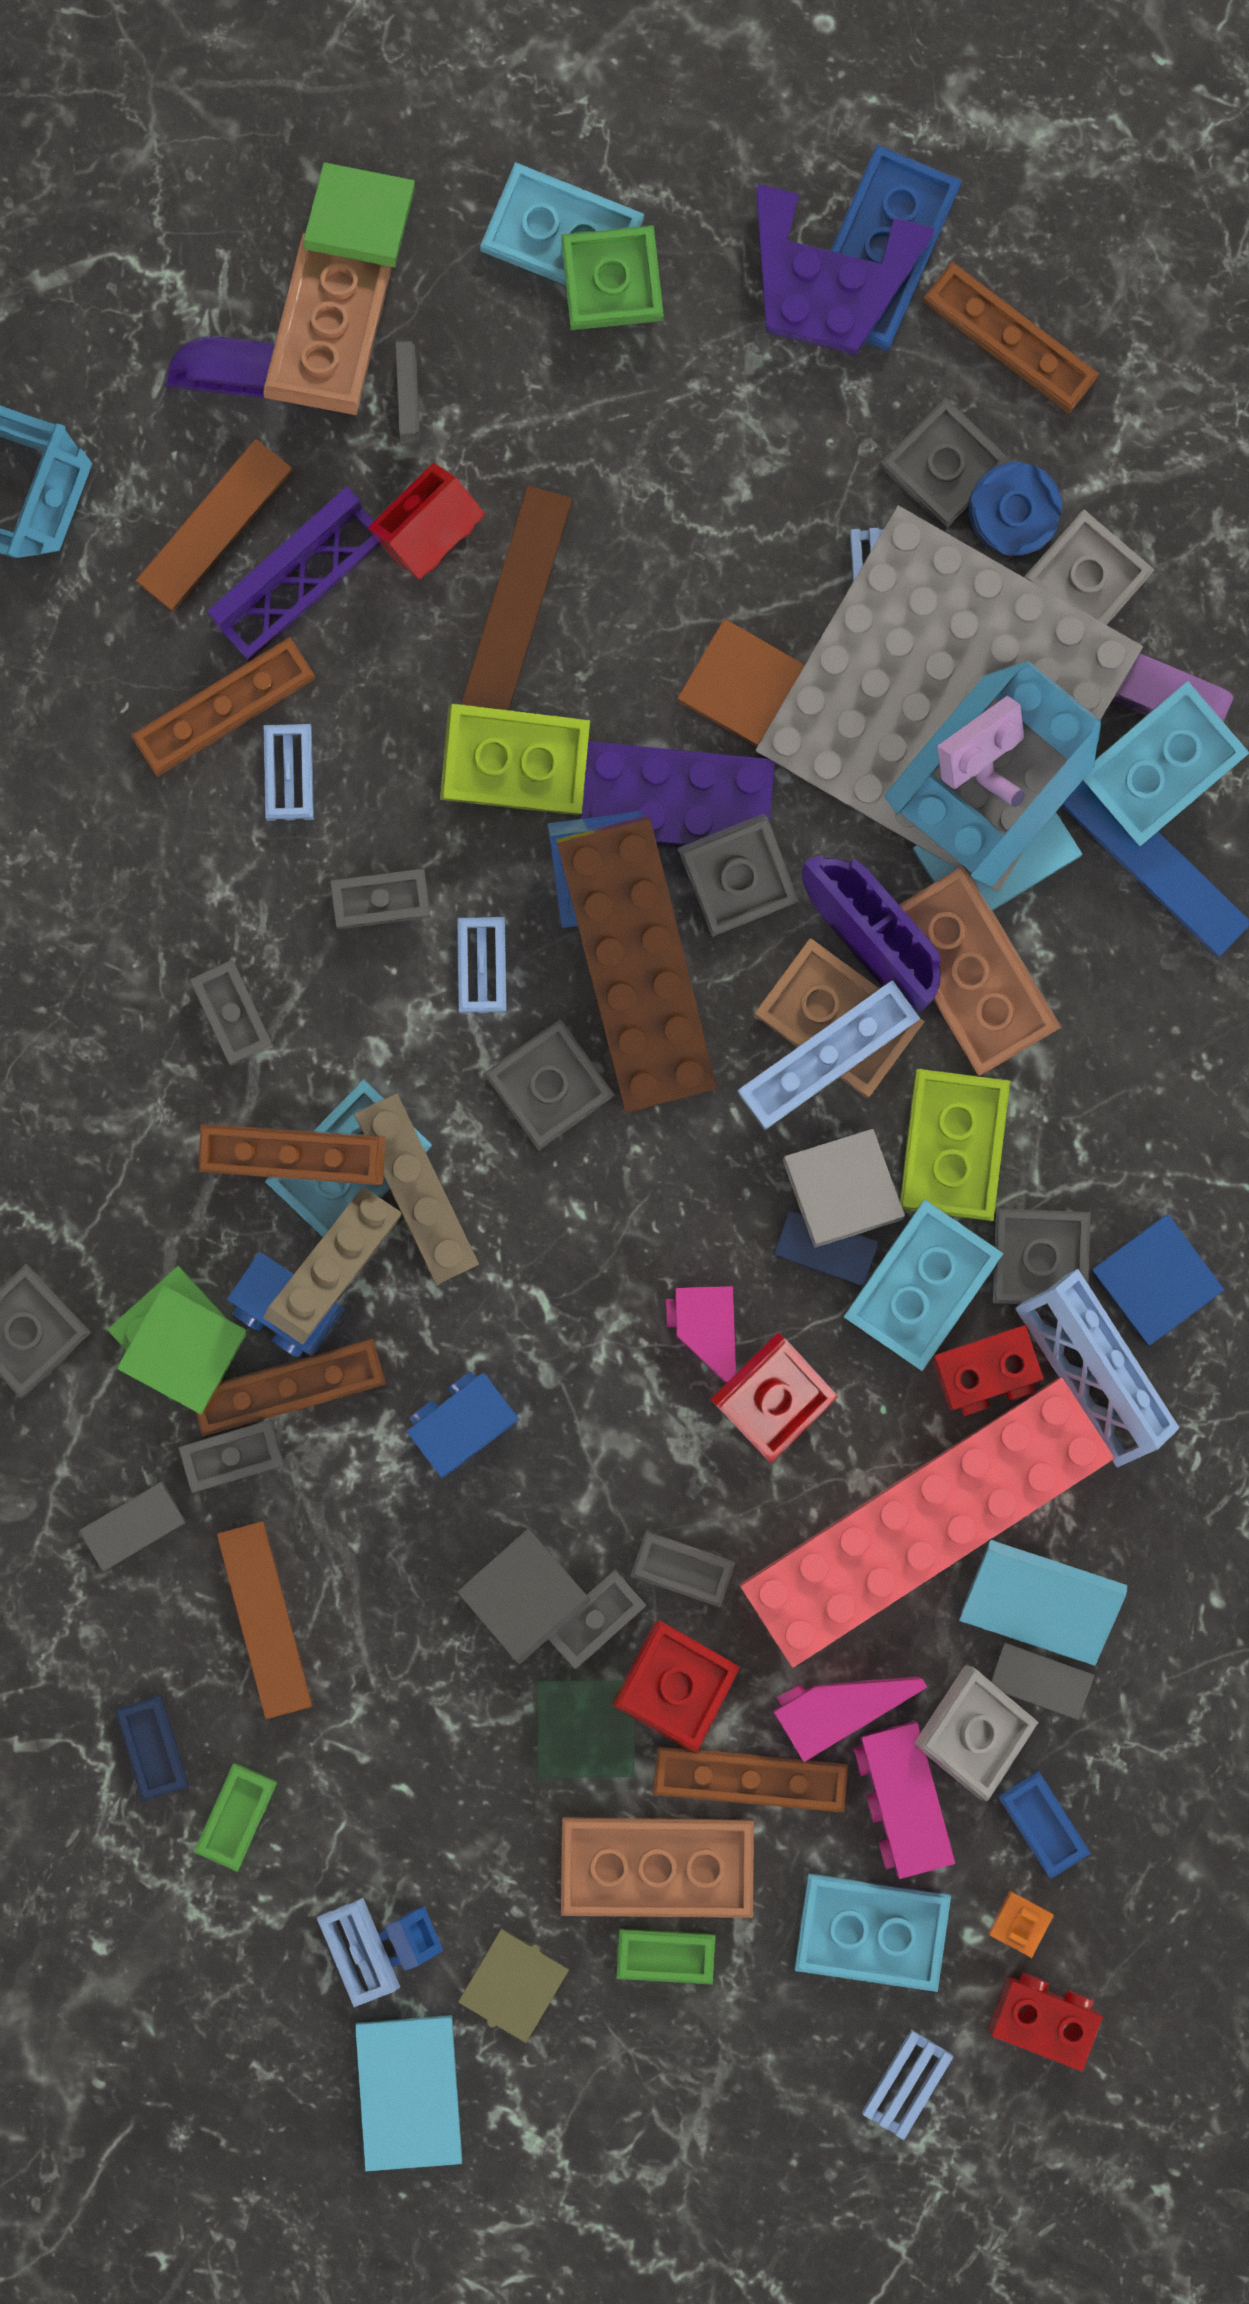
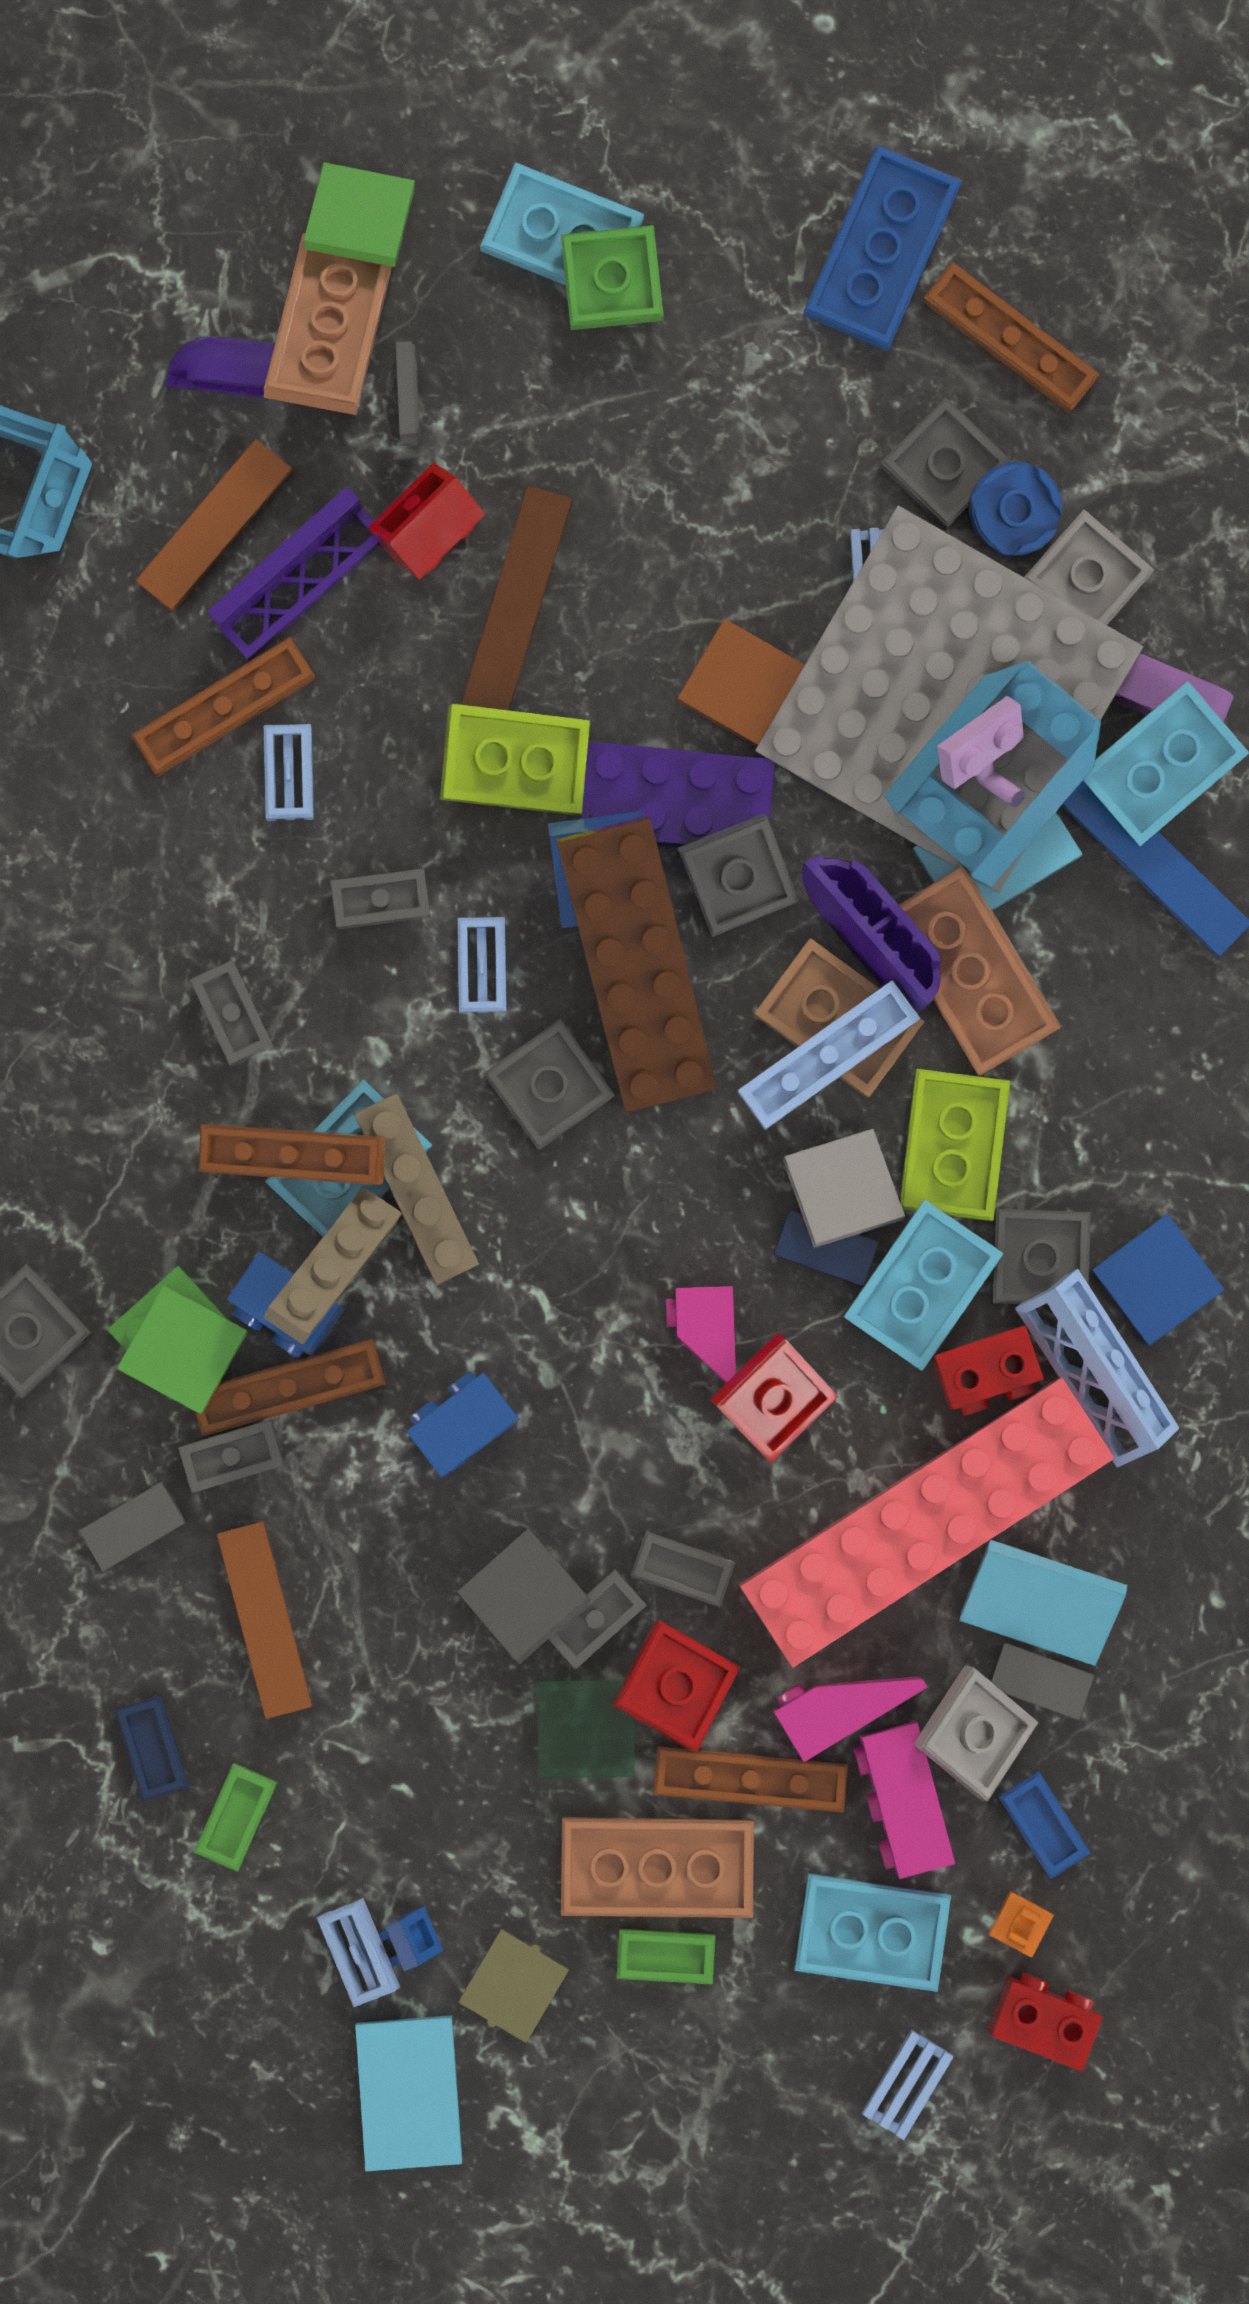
(824, 293): dark purple wing -> none

